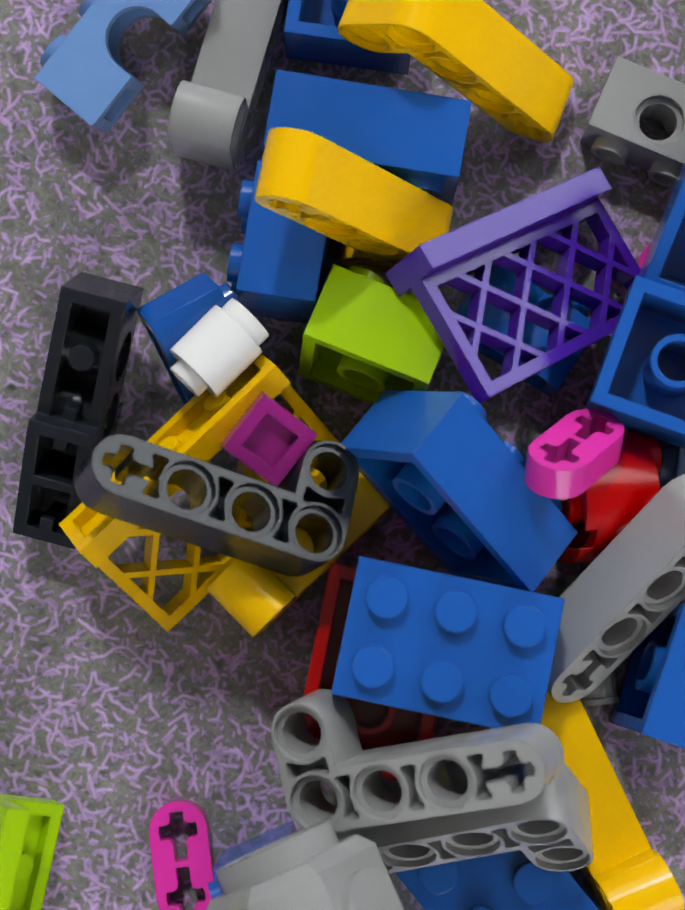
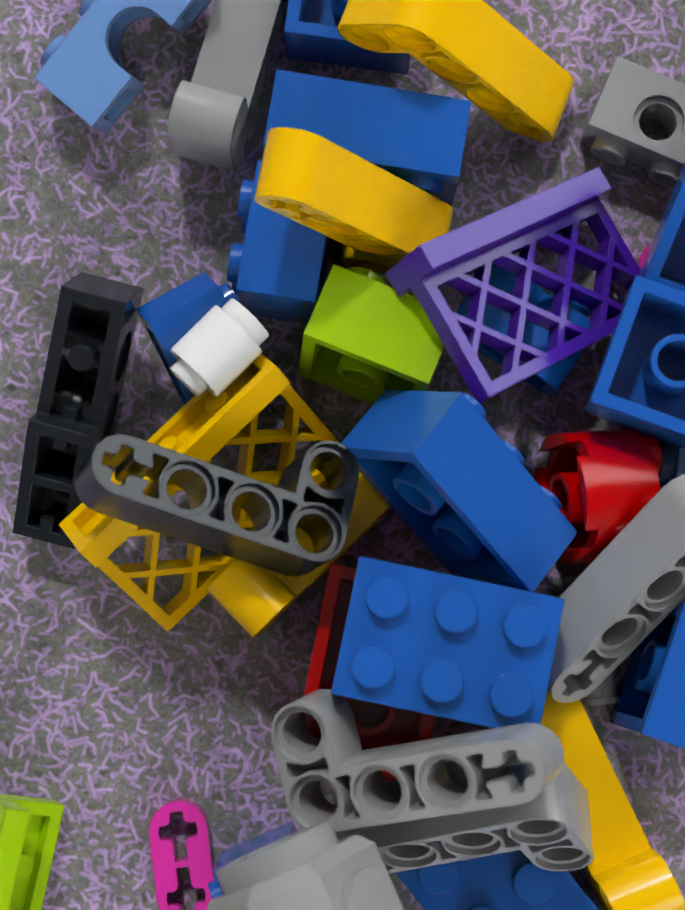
(268, 439): magenta tile -> none
(574, 453): dark pink beam -> none

